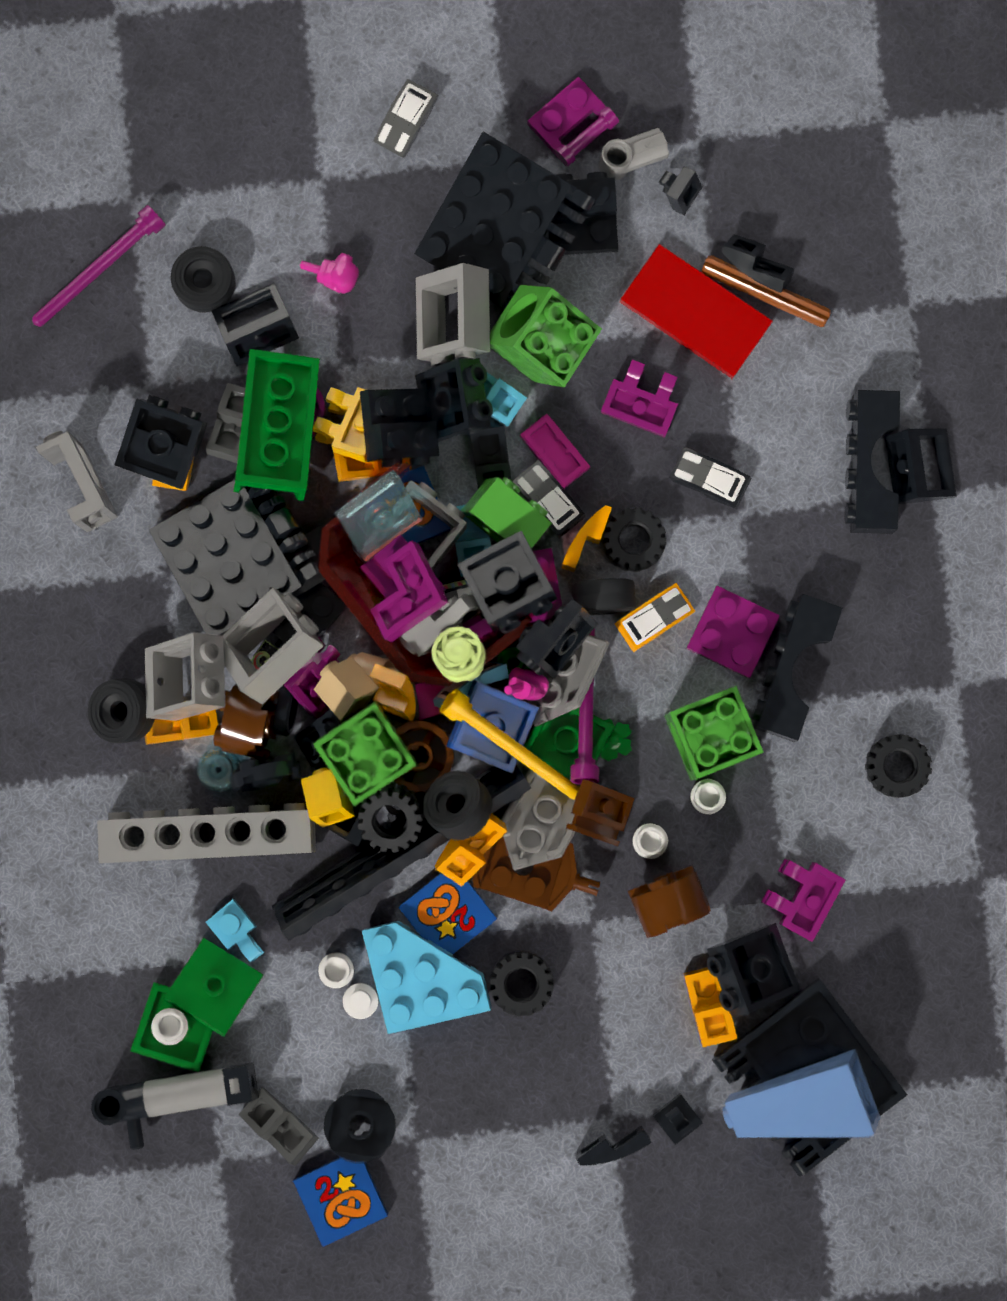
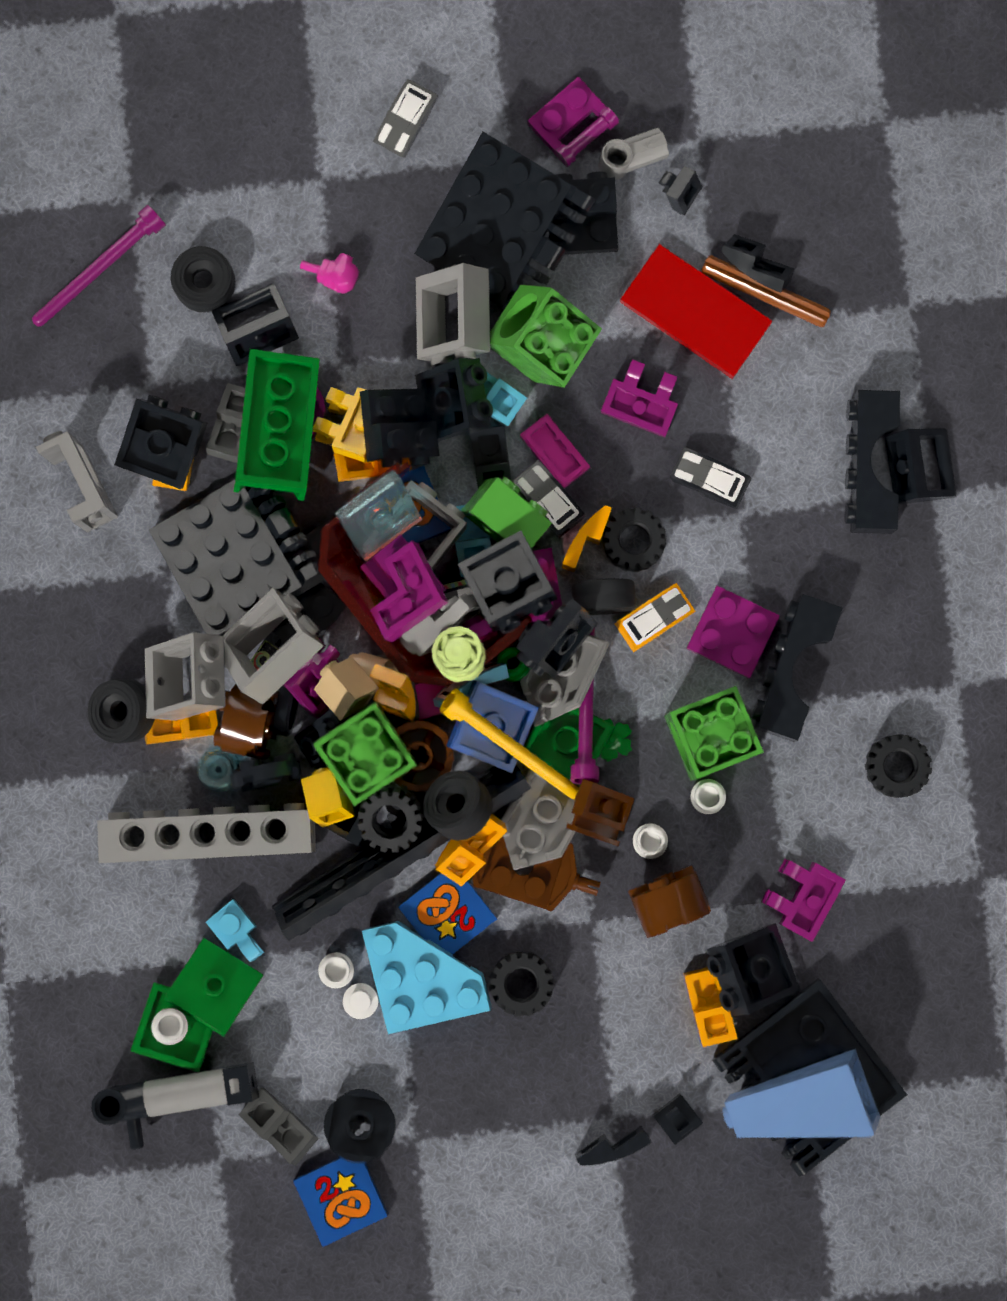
(526, 684): dark pink piece -> none

